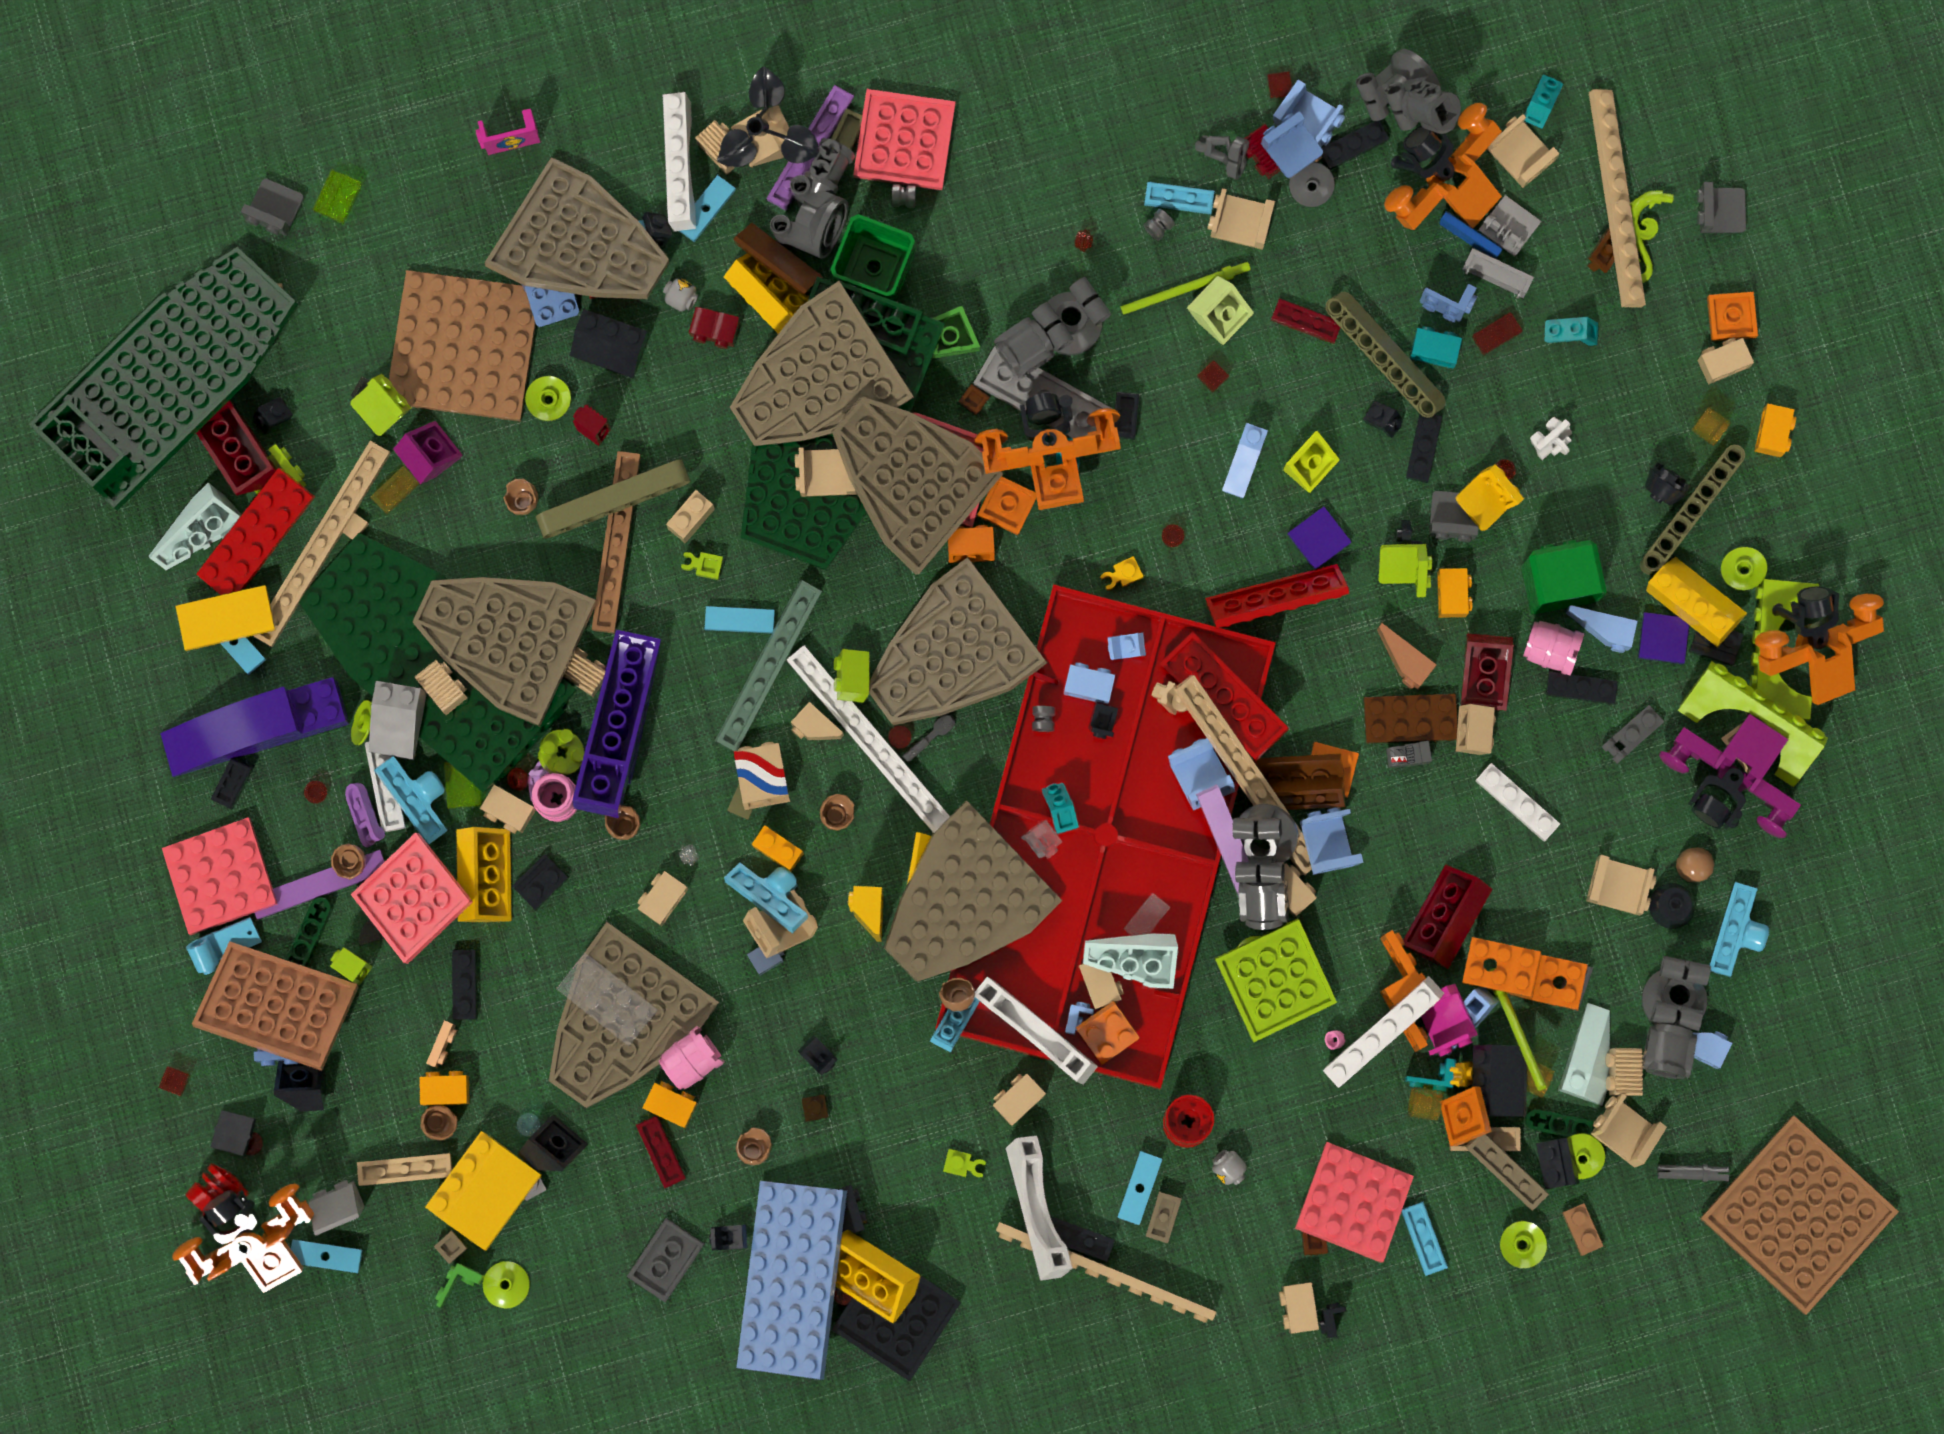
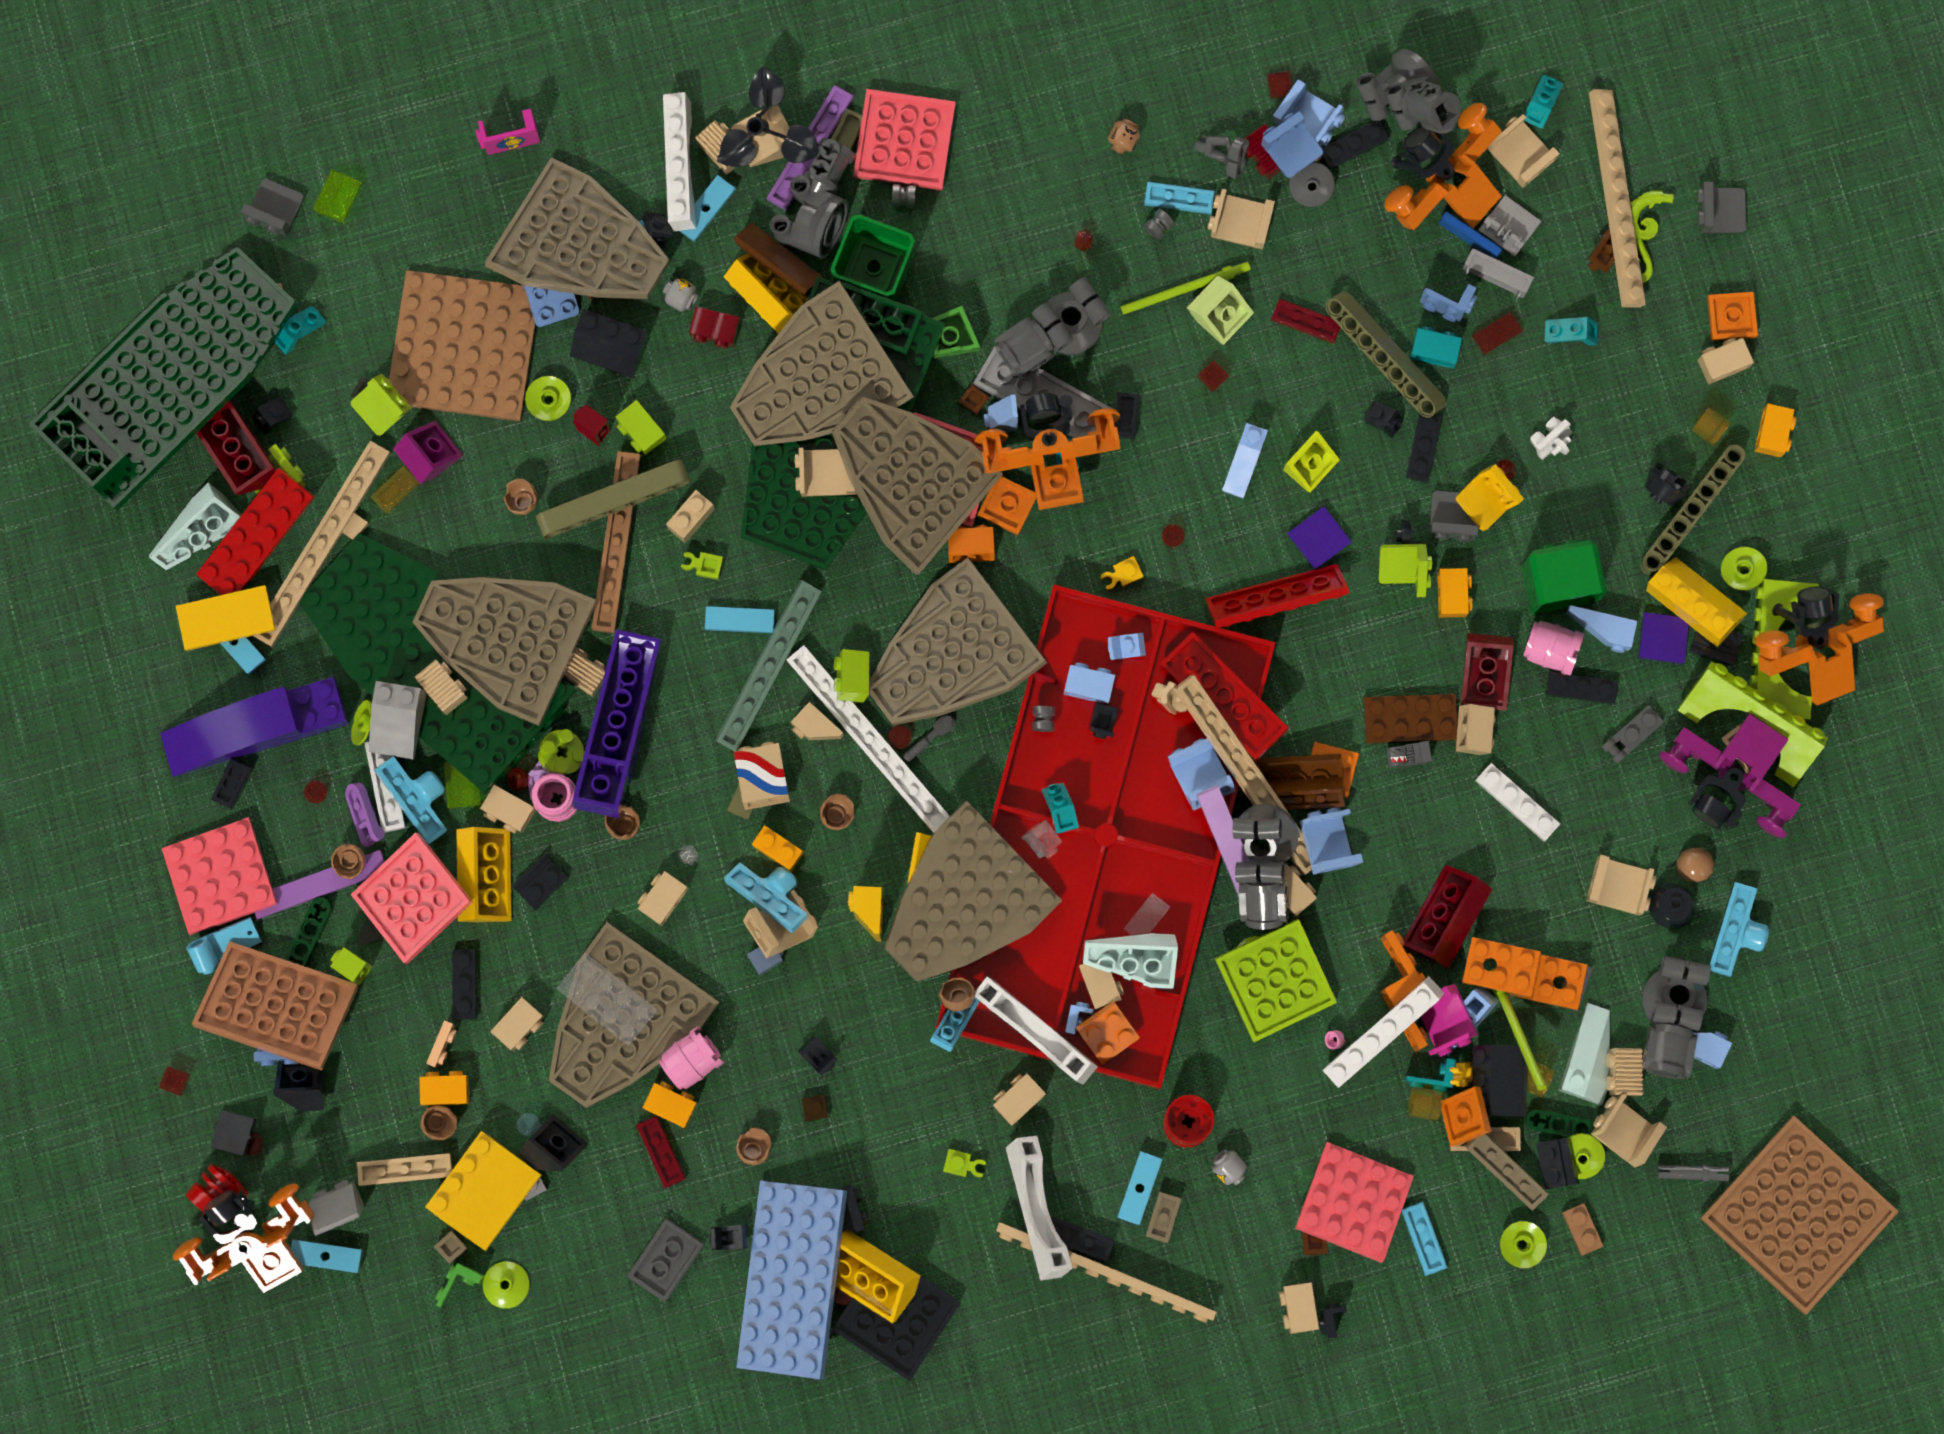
(298, 327): none -> teal bracket
(518, 1025): none -> tan brick
(640, 427): none -> lime brick
(1002, 415): none -> light blue slope
(1124, 136): none -> medium nougat head
(1408, 661): nougat slope -> none

